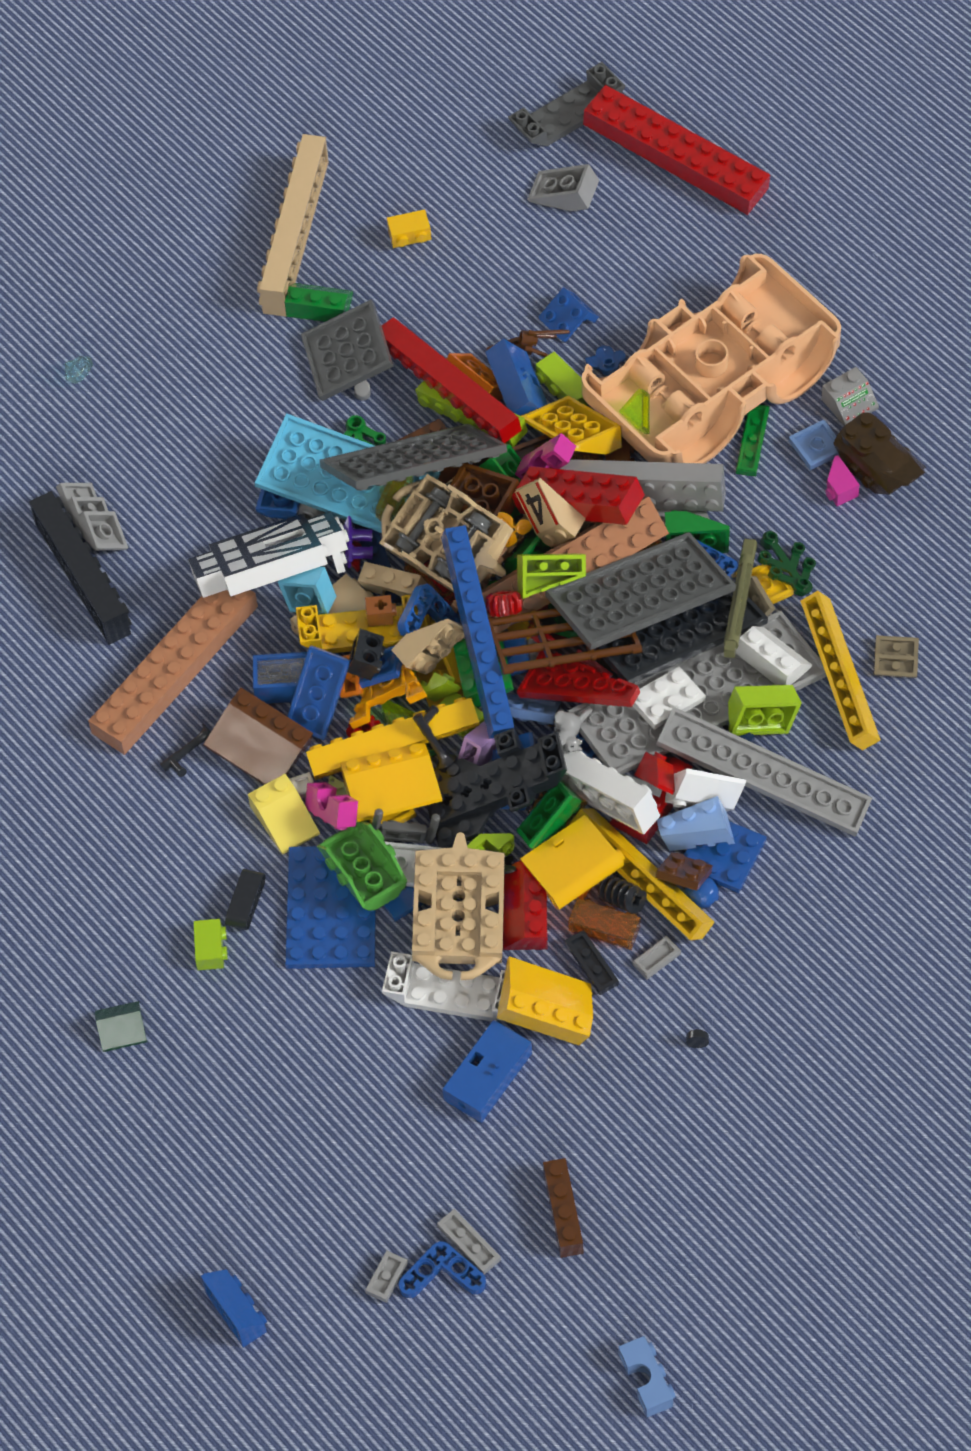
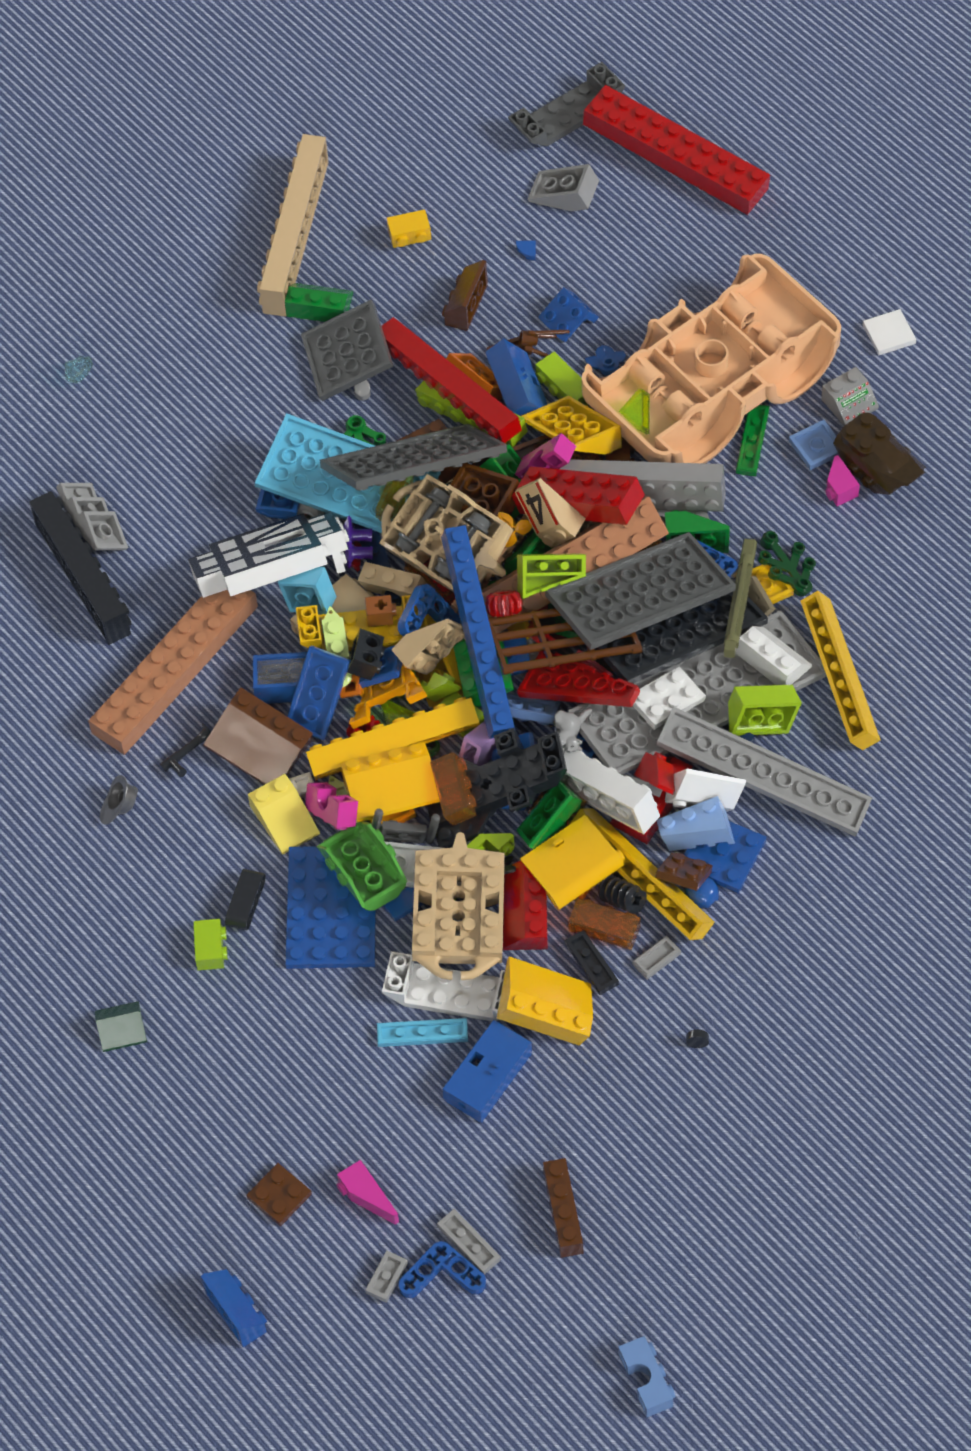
(119, 800): none -> flat silver piece
(279, 1194): none -> reddish brown plate
(335, 637): none -> yellowish green plate
(364, 1191): none -> dark pink slope
(422, 1032): none -> medium azure tile
(444, 758): black piece -> none
(453, 788): none -> clear orange brick
(466, 296): none -> reddish brown slope
(527, 249): none -> blue tile
(889, 332): none -> white tile
(896, 656): dark tan slope -> none

